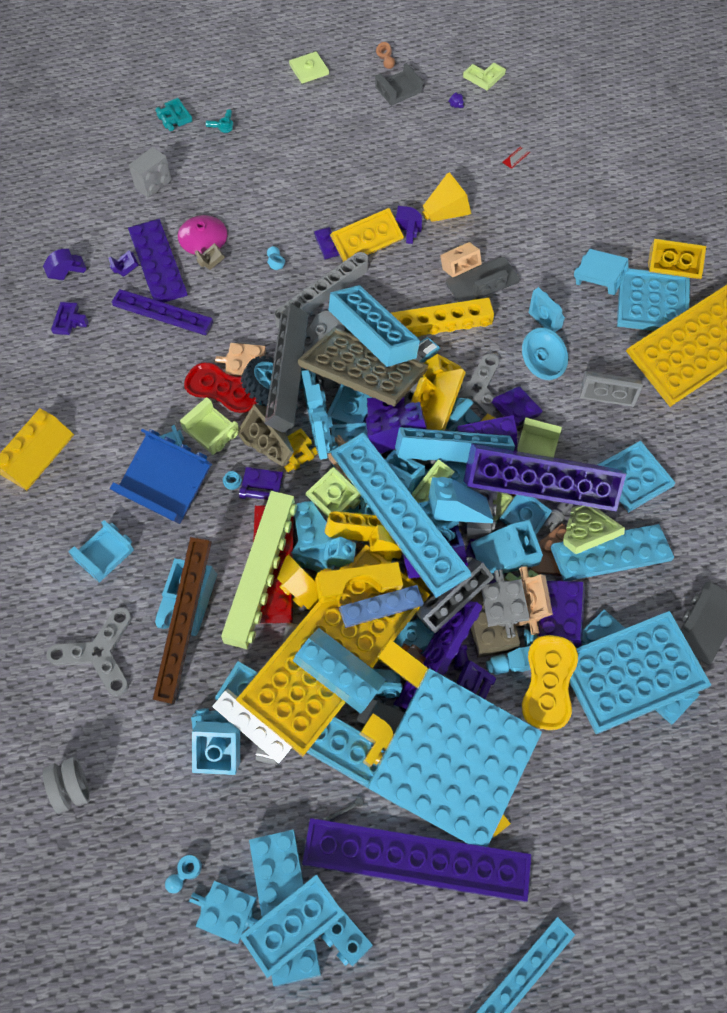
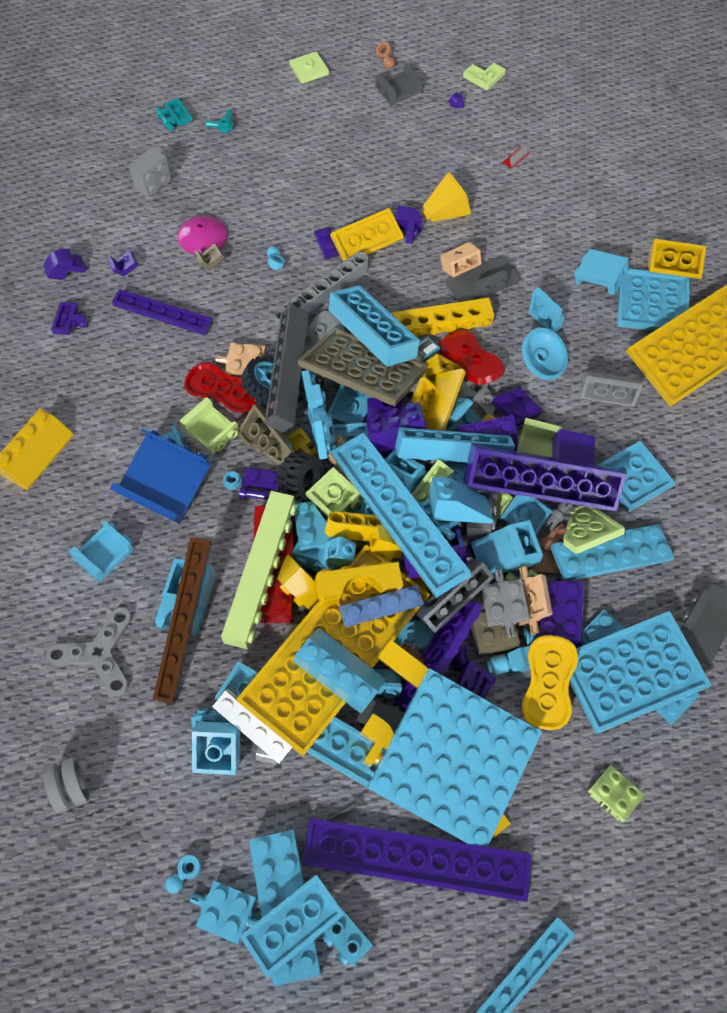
(157, 261): dark purple plate -> none
(299, 474): none -> black tyre
(466, 351): none -> red plate
(573, 446): none -> dark purple brick
(616, 793): none -> yellowish green hinge

